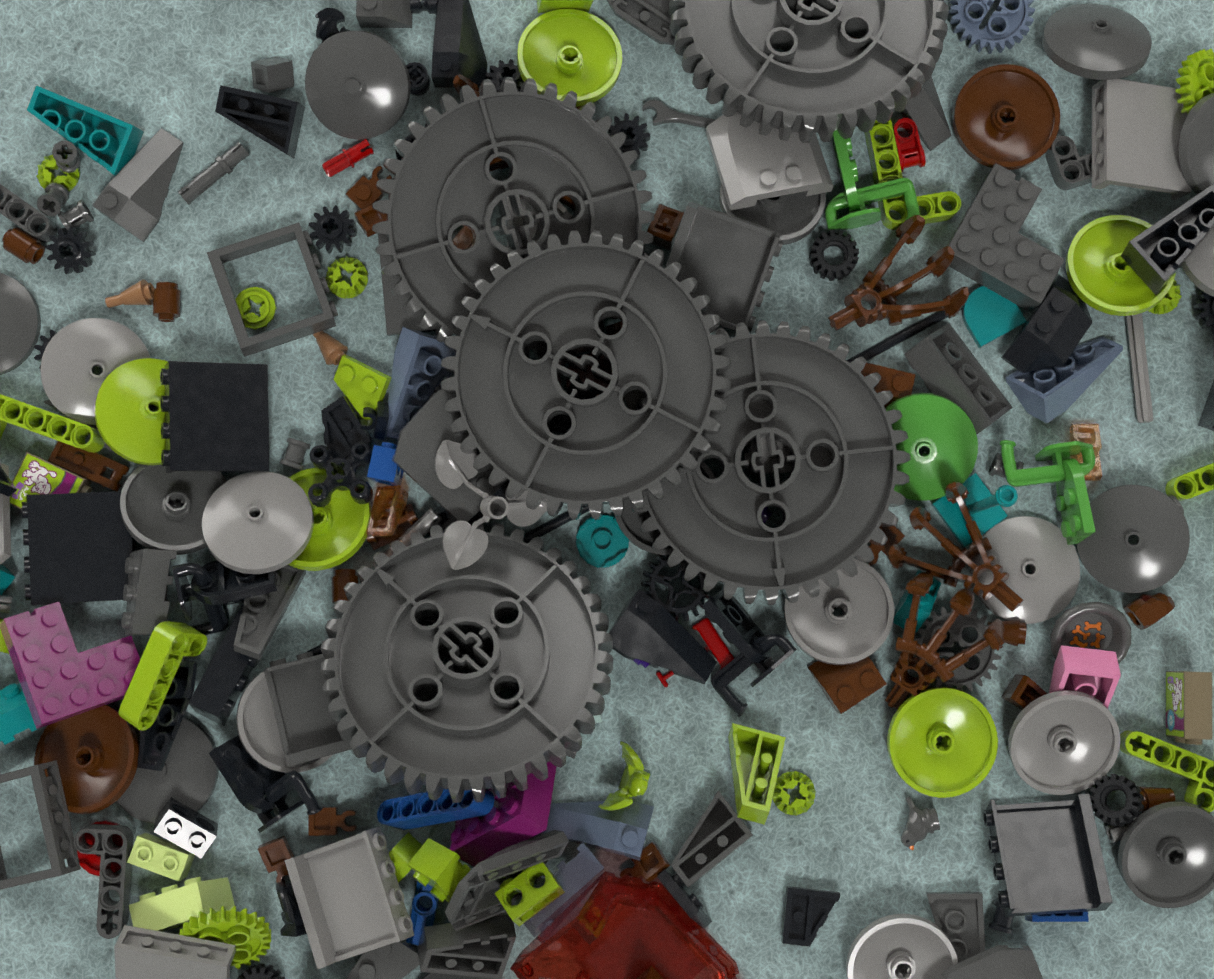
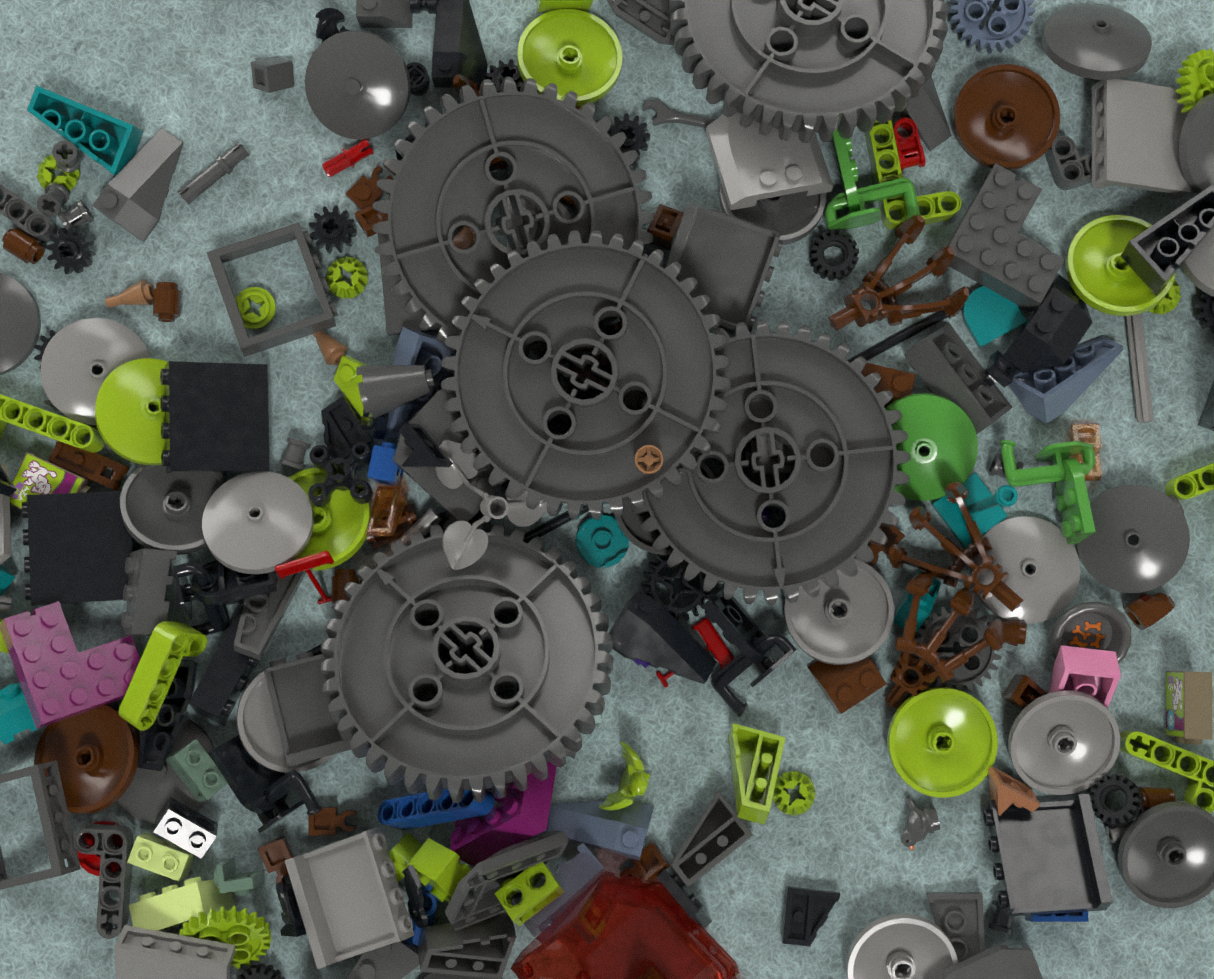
(197, 771): none -> sand green bracket
(241, 884): none -> sand green bracket
(265, 116): black wedge -> none
(305, 564): none -> red piece
(392, 386): none -> dark grey cone
(415, 896): none -> black brick
(425, 450): none -> black slope
(648, 459): none -> medium nougat wheel
(999, 370): none -> black tile
(1009, 790): none -> nougat slope

